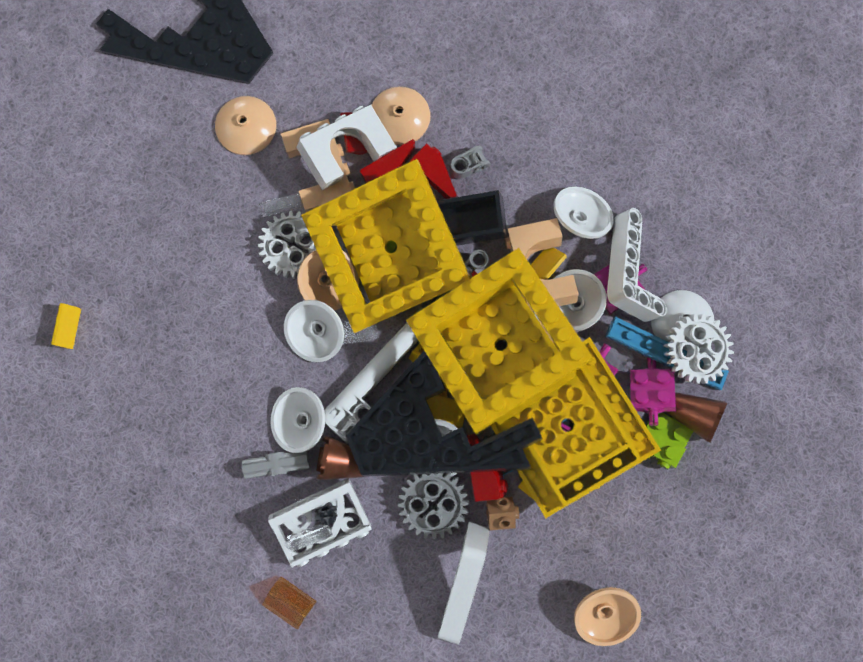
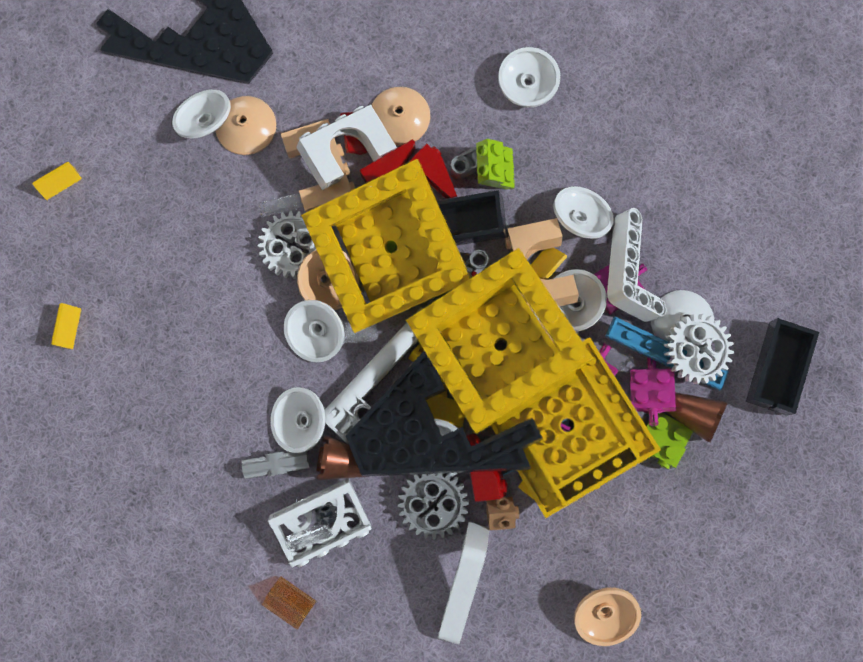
(57, 180): none -> yellow slope
(201, 114): none -> white dish
(495, 164): none -> lime plate
(530, 65): none -> white dish
(782, 367): none -> black piece

